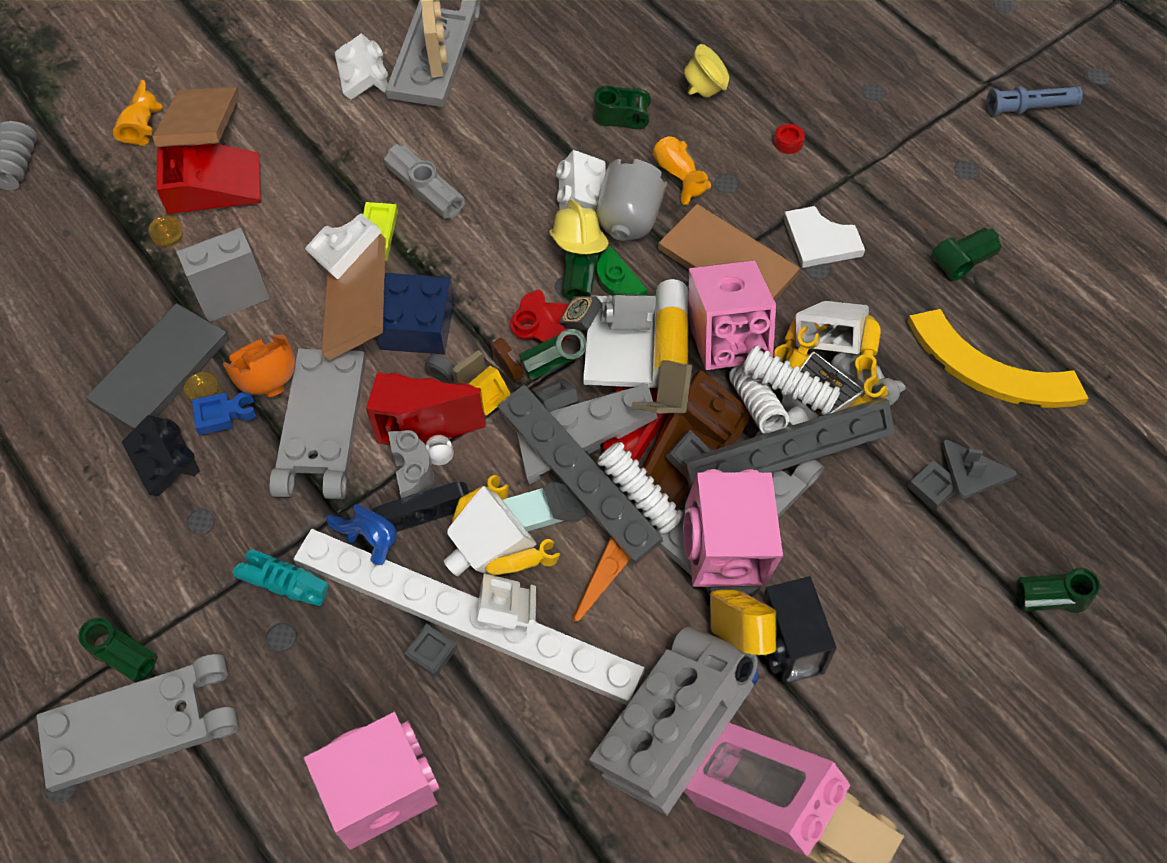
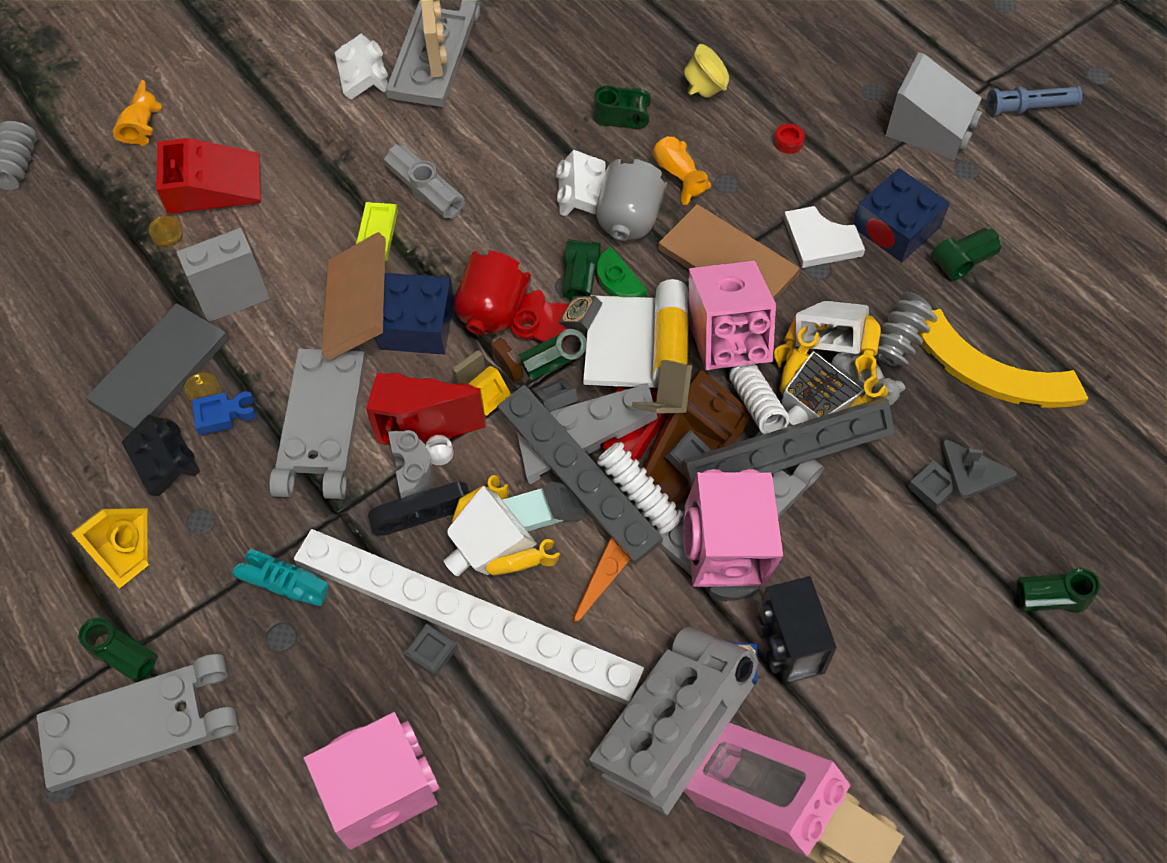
(116, 542): none -> yellow slope
(196, 117): medium nougat tile -> none
(262, 367): orange cylinder -> none
(341, 246): white tile -> none
(374, 527): blue piece -> none
(440, 368): dark grey tile -> none
(490, 292): none -> red cylinder
(506, 603): white plate -> none
(578, 230): light yellow piece -> none
(628, 312): light grey cylinder -> none
(743, 621): yellow beam -> none
(790, 380): white piece -> none
(900, 214): none -> dark blue brick
(903, 329): none -> light grey piece
(934, 110): none -> light grey slope

